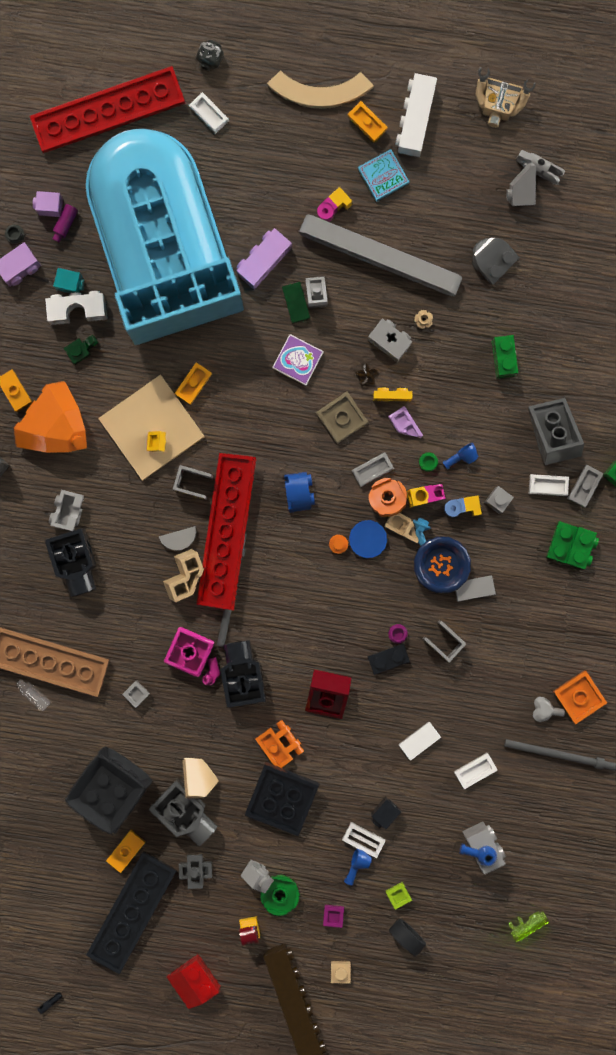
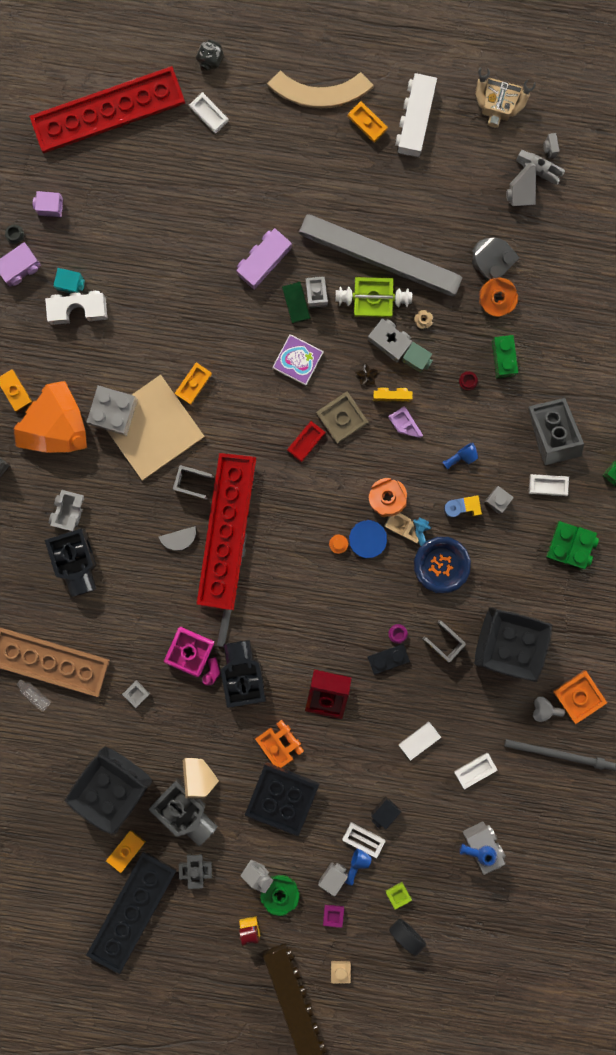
(49, 1003): black pin -> none
(64, 222): magenta cylinder -> none
(78, 350): dark green plate -> none
(112, 410): none -> light grey brick
(156, 441): yellow plate -> none
(159, 236): medium azure piece -> none
(190, 570): tan brick -> none
(194, 982): red slope -> none
(298, 491): blue cylinder -> none
(306, 441): none -> red tile
(333, 204): leg -> none
(333, 878): none -> light grey brick
(372, 469): light grey tile -> none
(373, 297): none -> lime plate
(383, 175): medium azure tile -> none
(417, 357): none -> sand green brick
(425, 495): leg -> none
(428, 462): green tile -> none
(468, 380): none -> dark red plate
(476, 588): light grey tile -> none
(487, 298): none -> orange plate
(513, 644): none -> black piece
(536, 921): clear neon green plate -> none
(551, 145): none -> light grey plate
(585, 486): light grey plate -> none

